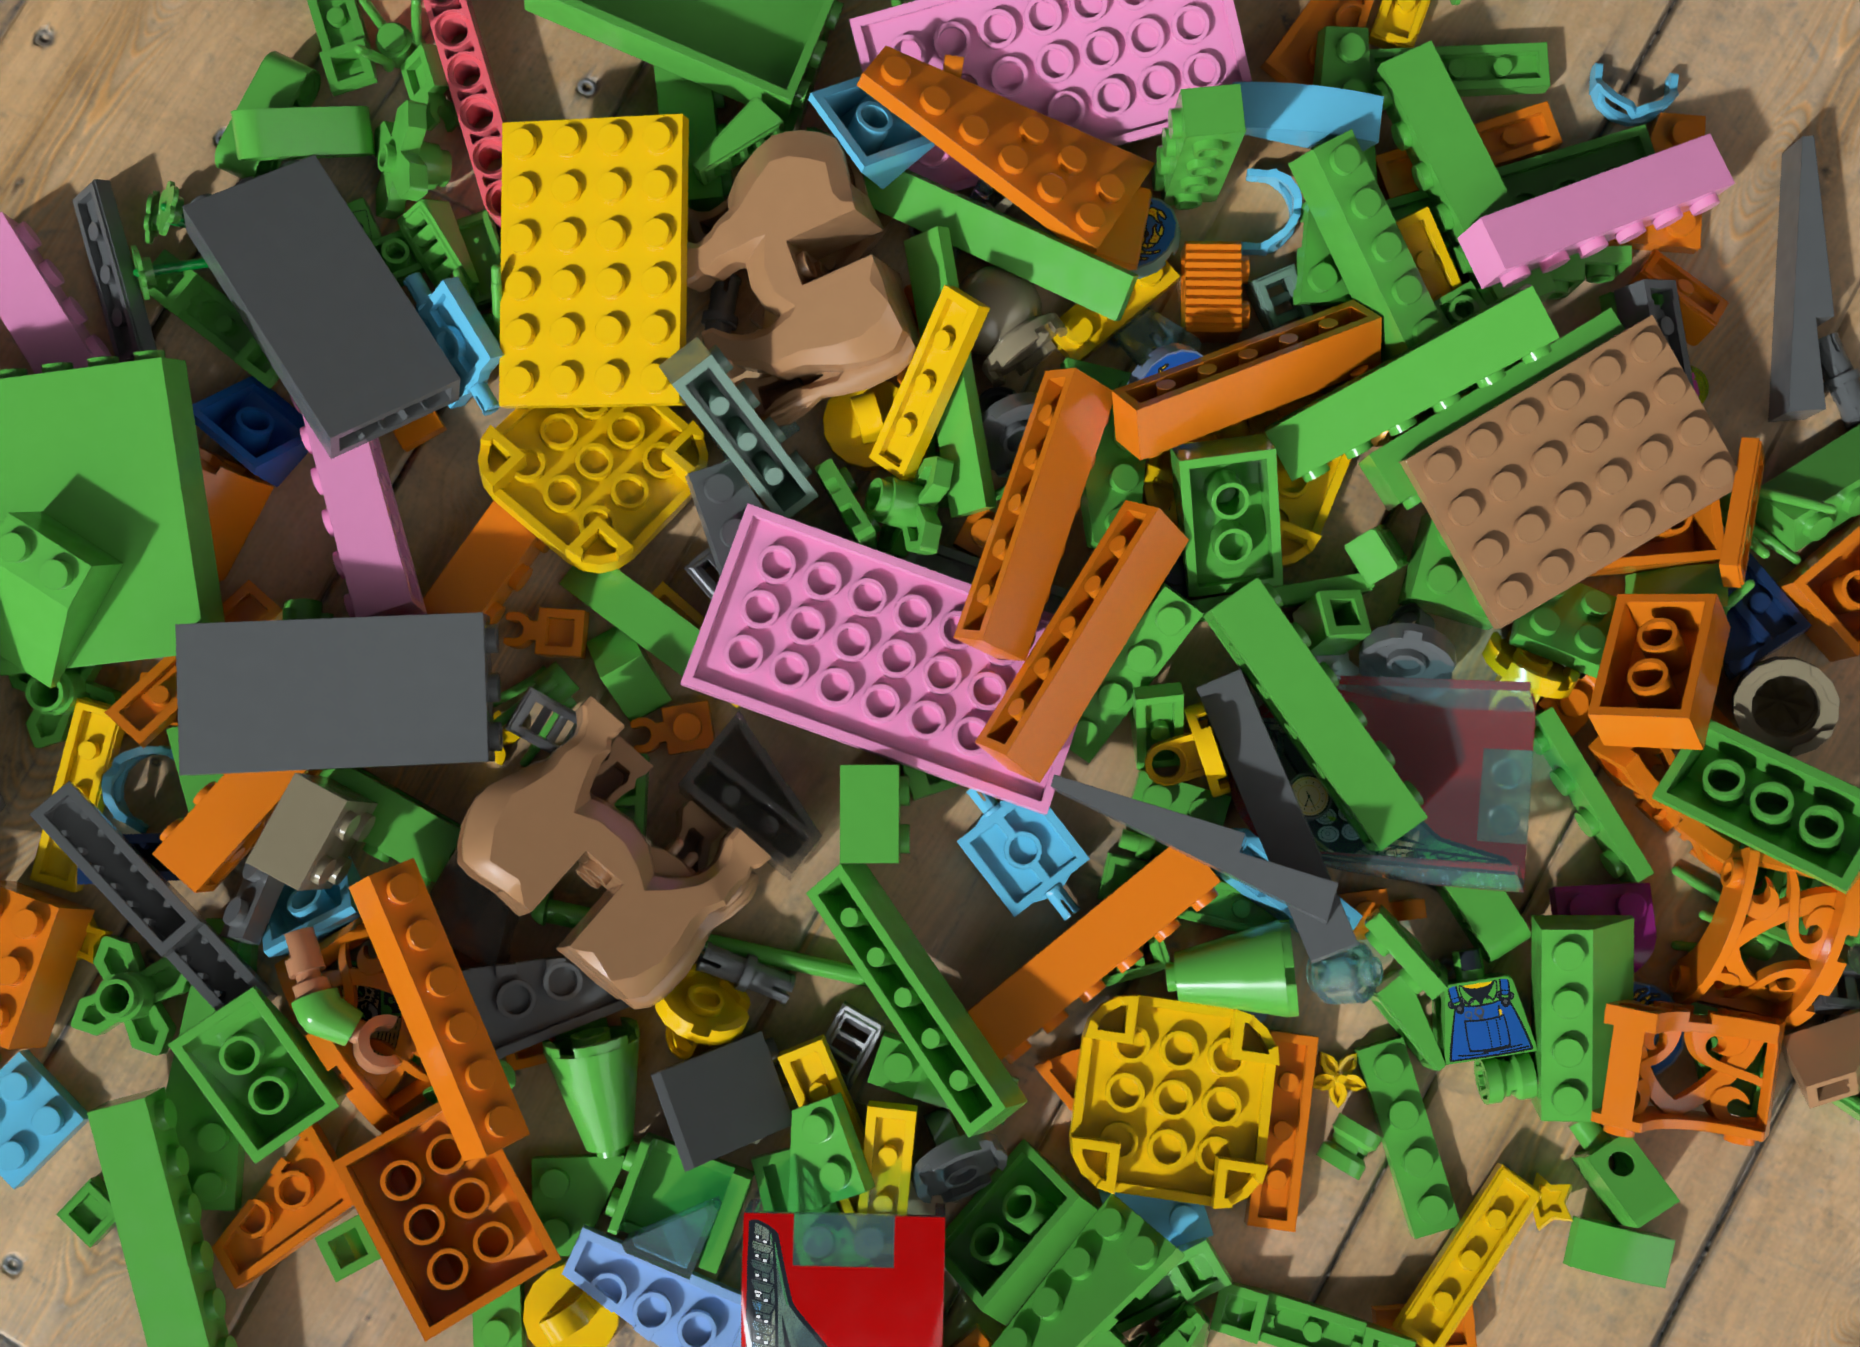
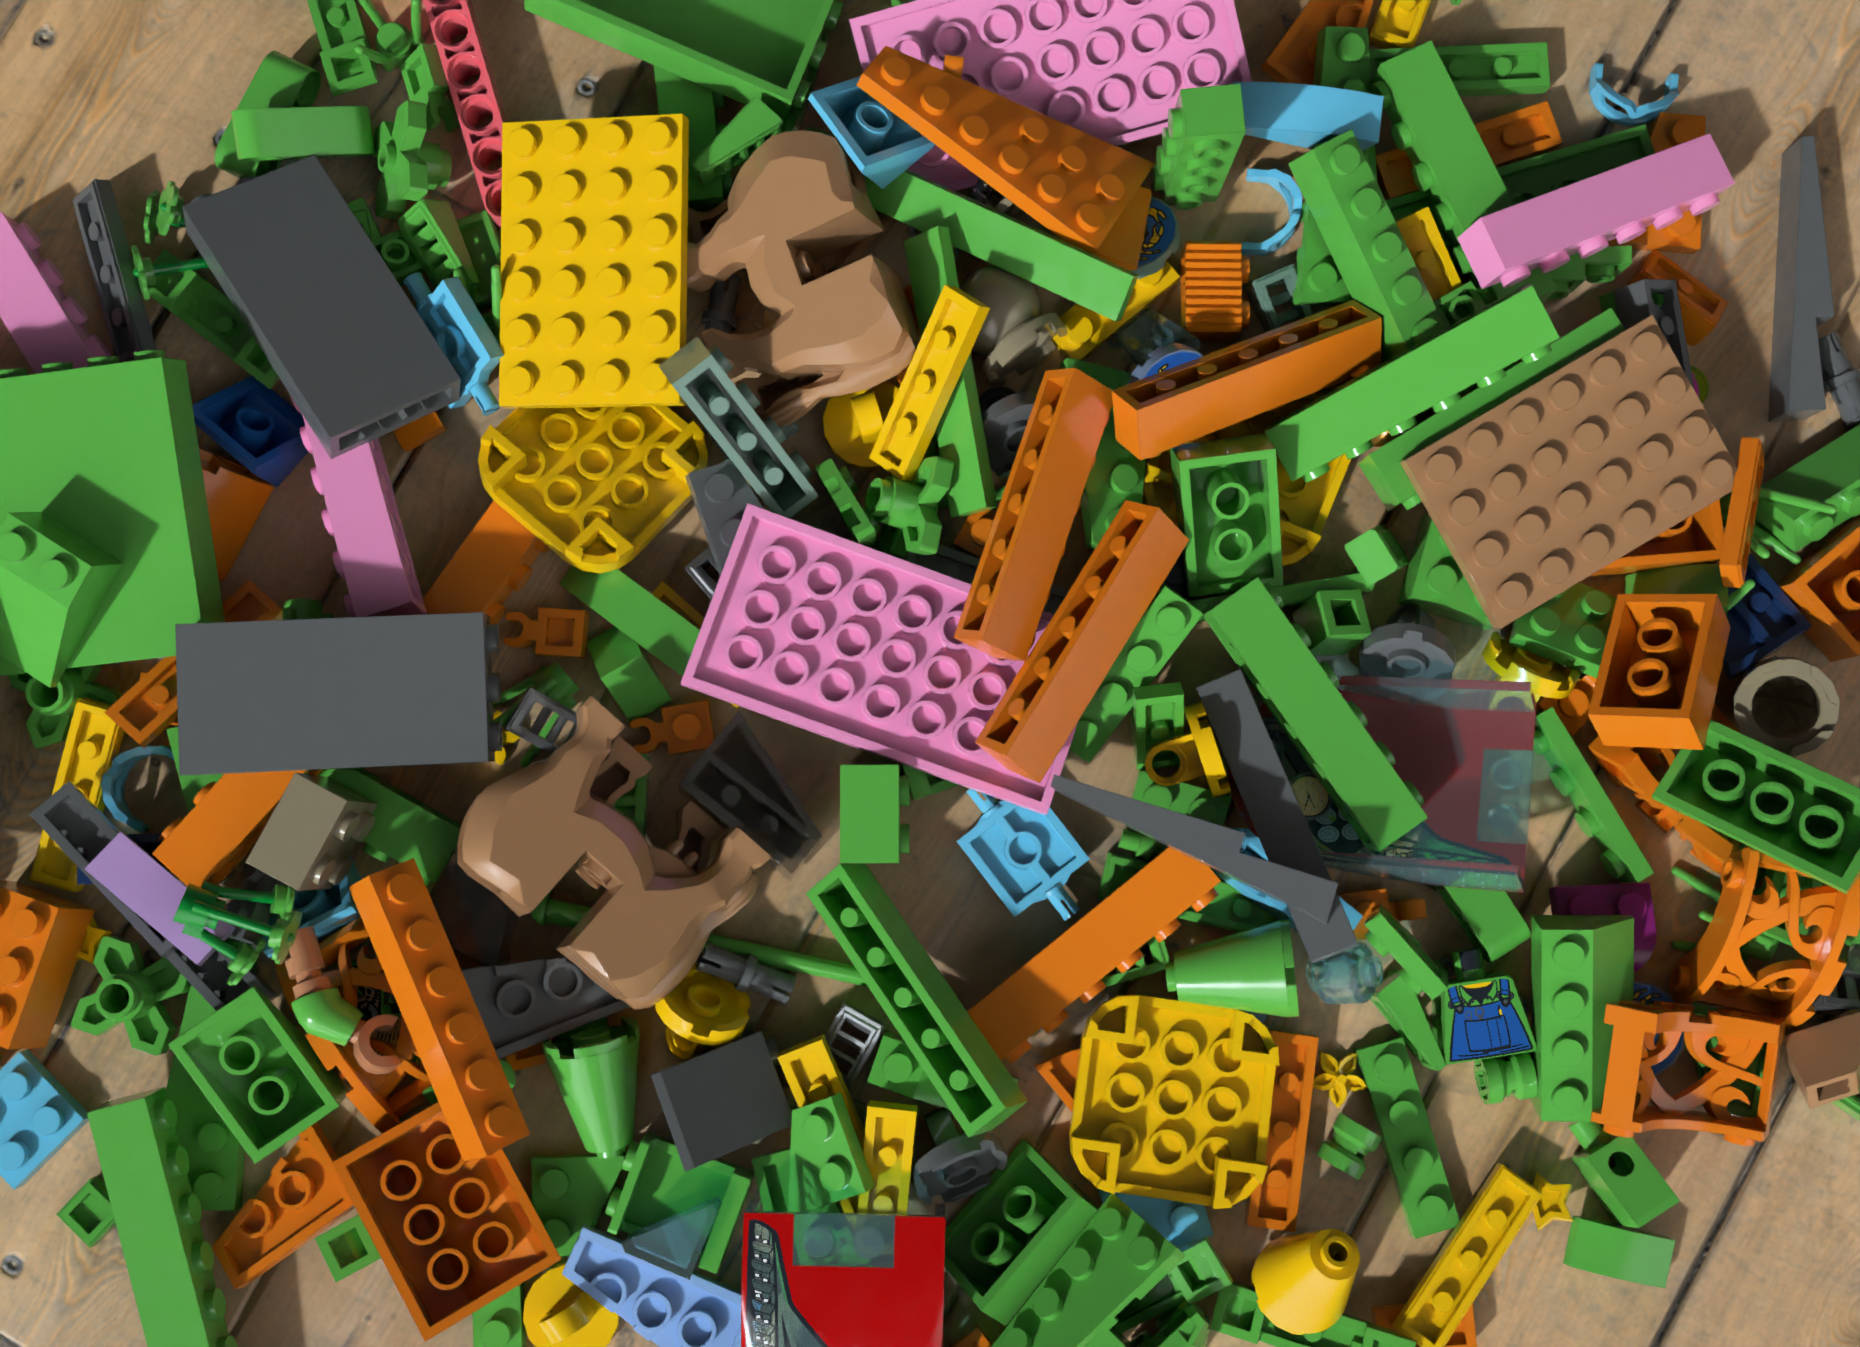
(150, 893): none -> lavender tile
(203, 909): none -> plant
(1306, 1279): none -> yellow cone

